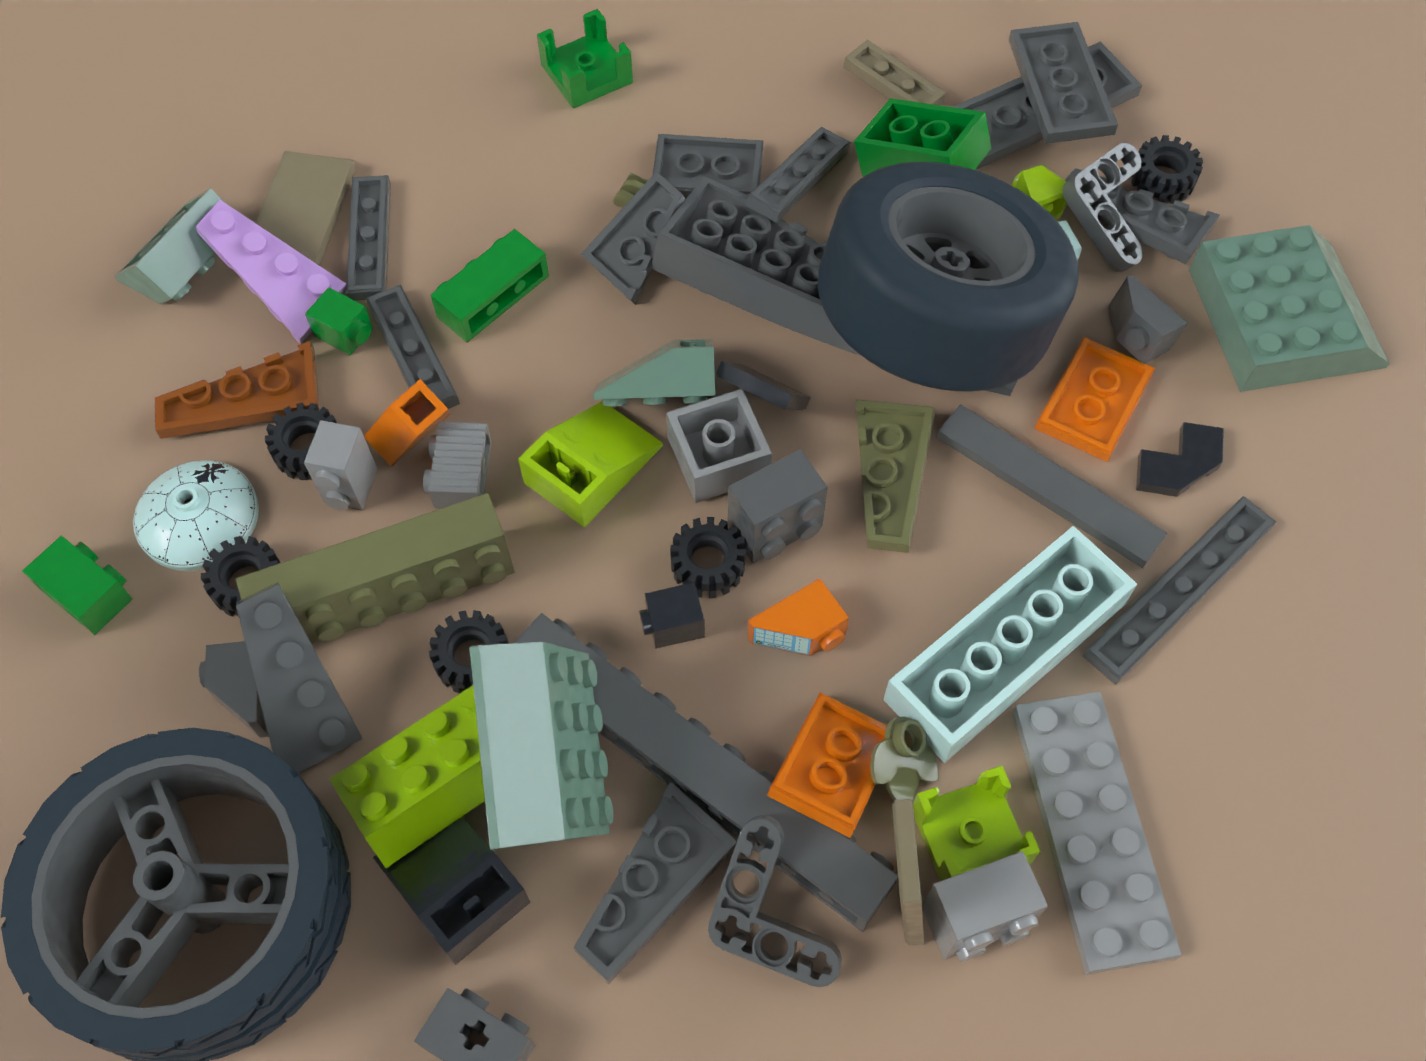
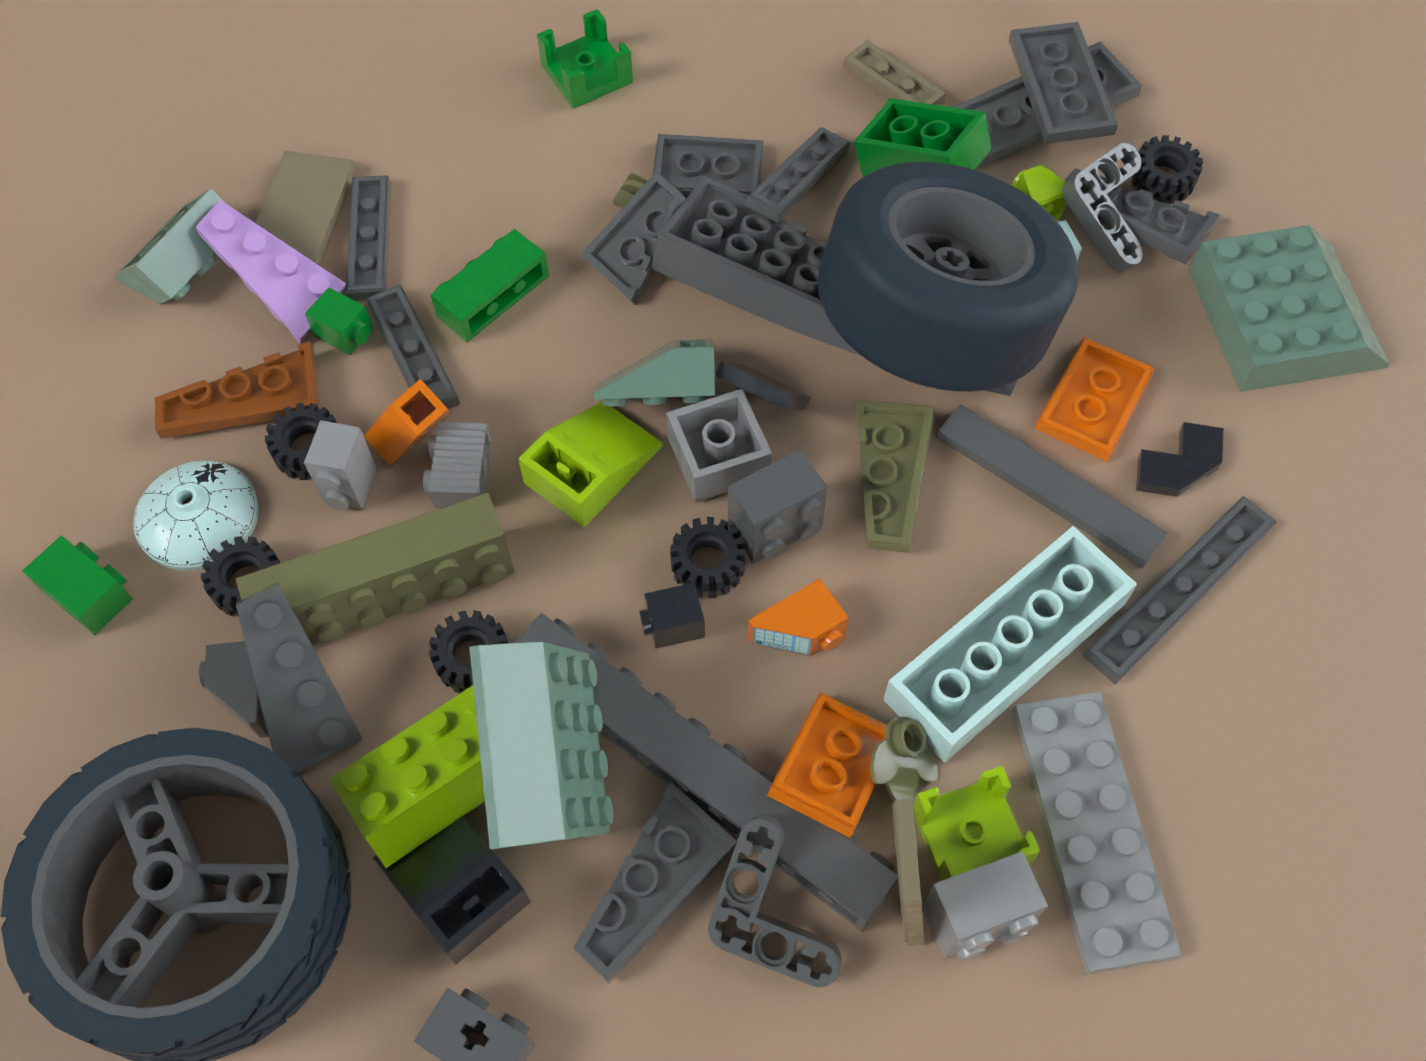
(1143, 321): dark grey slope -> none

